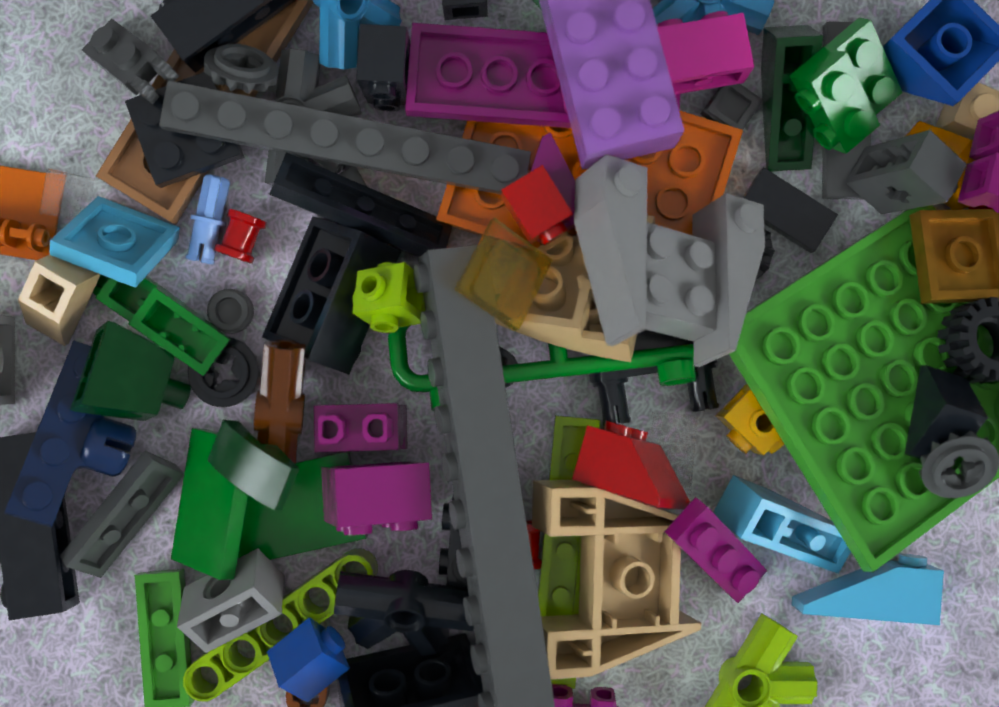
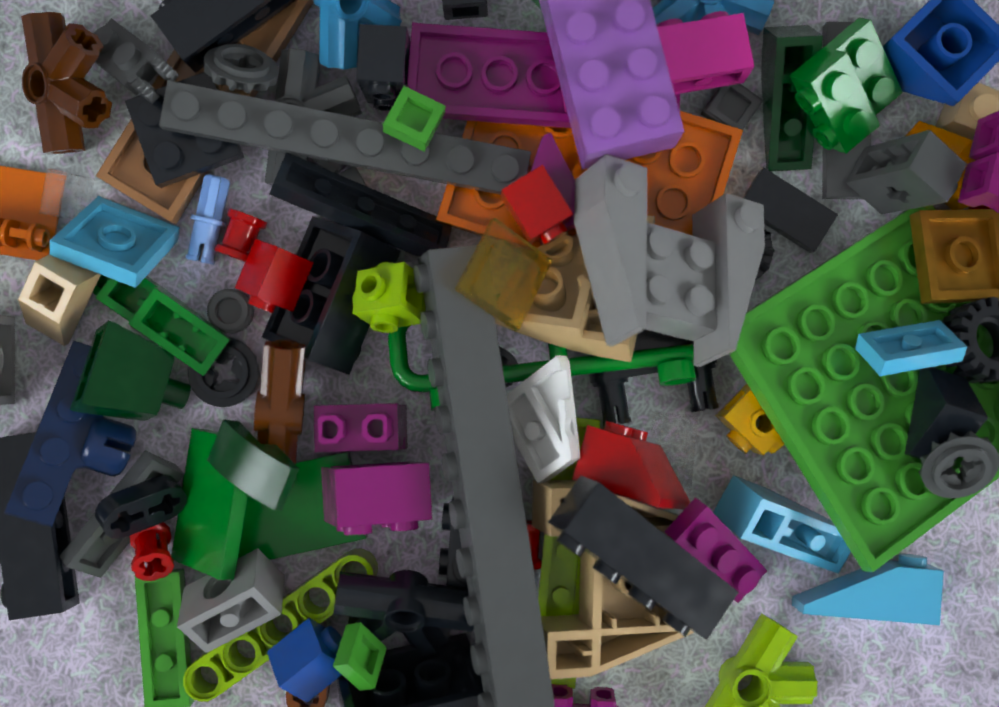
(56, 82): none -> reddish brown piece
(140, 506): none -> black beam
(152, 551): none -> red bush
(273, 277): none -> red brick
(360, 656): none -> bright green plate
(414, 118): none -> bright green plate
(546, 419): none -> white wing
(643, 557): none -> black brick
(910, 347): none -> medium azure plate

